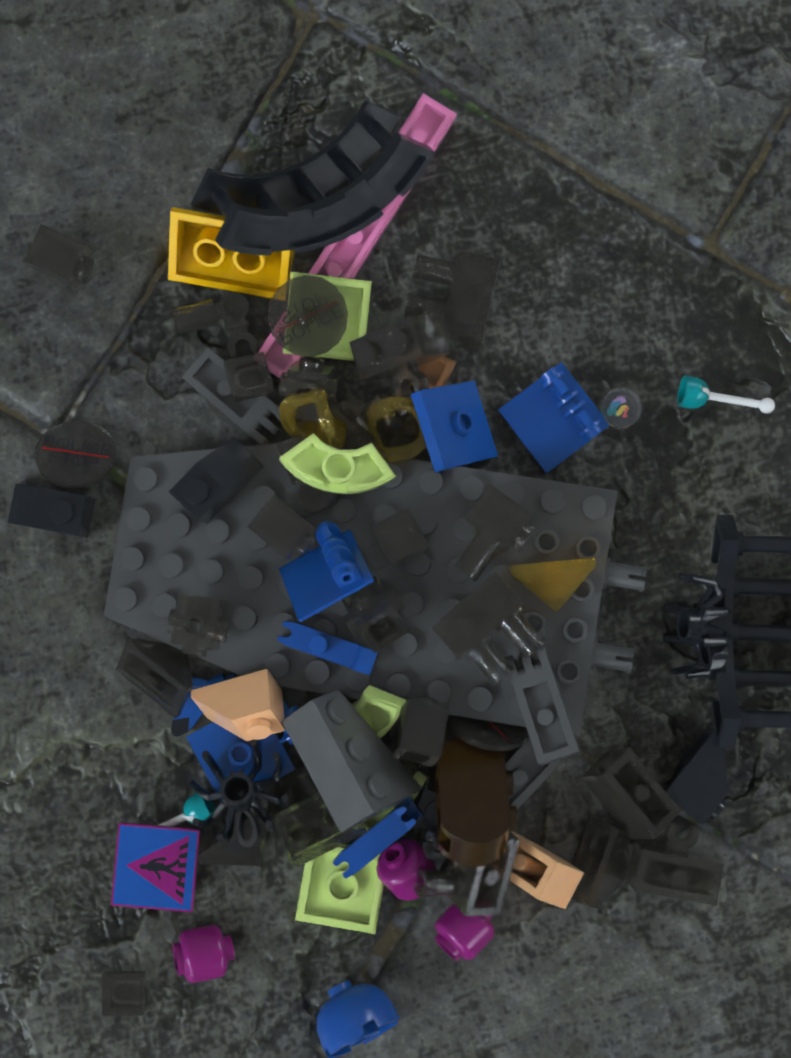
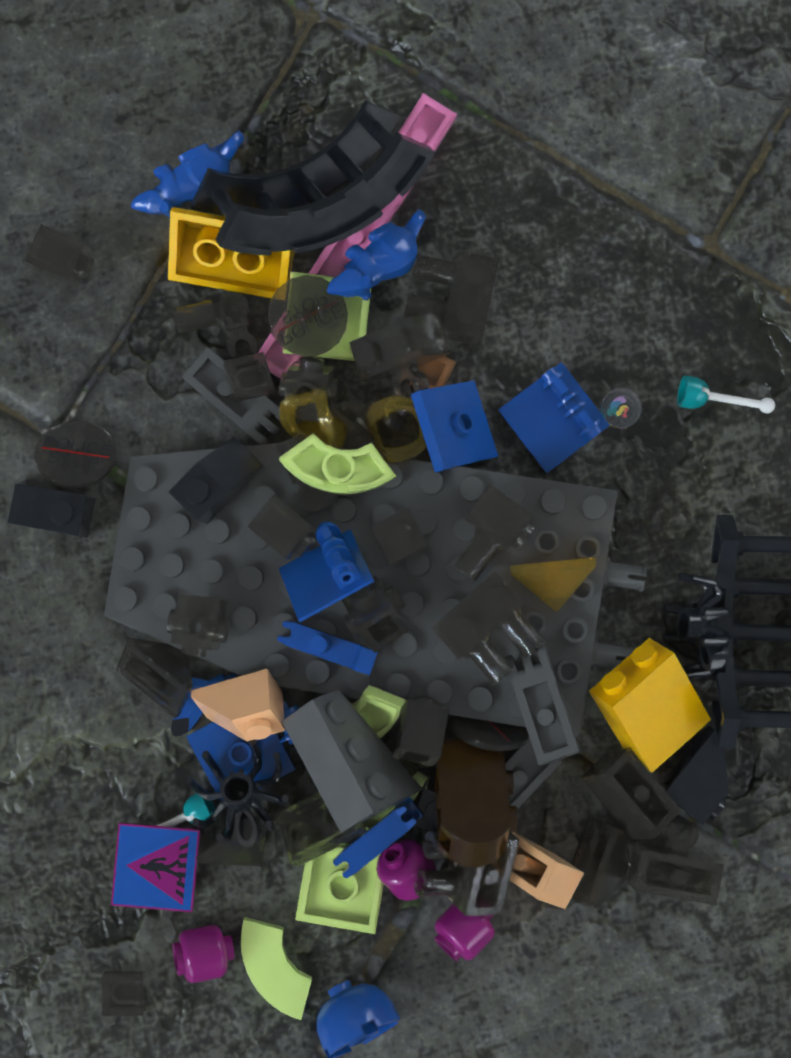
(182, 183): none -> blue animal
(271, 969): none -> yellowish green tile
(387, 257): none -> blue animal
(650, 704): none -> yellow brick

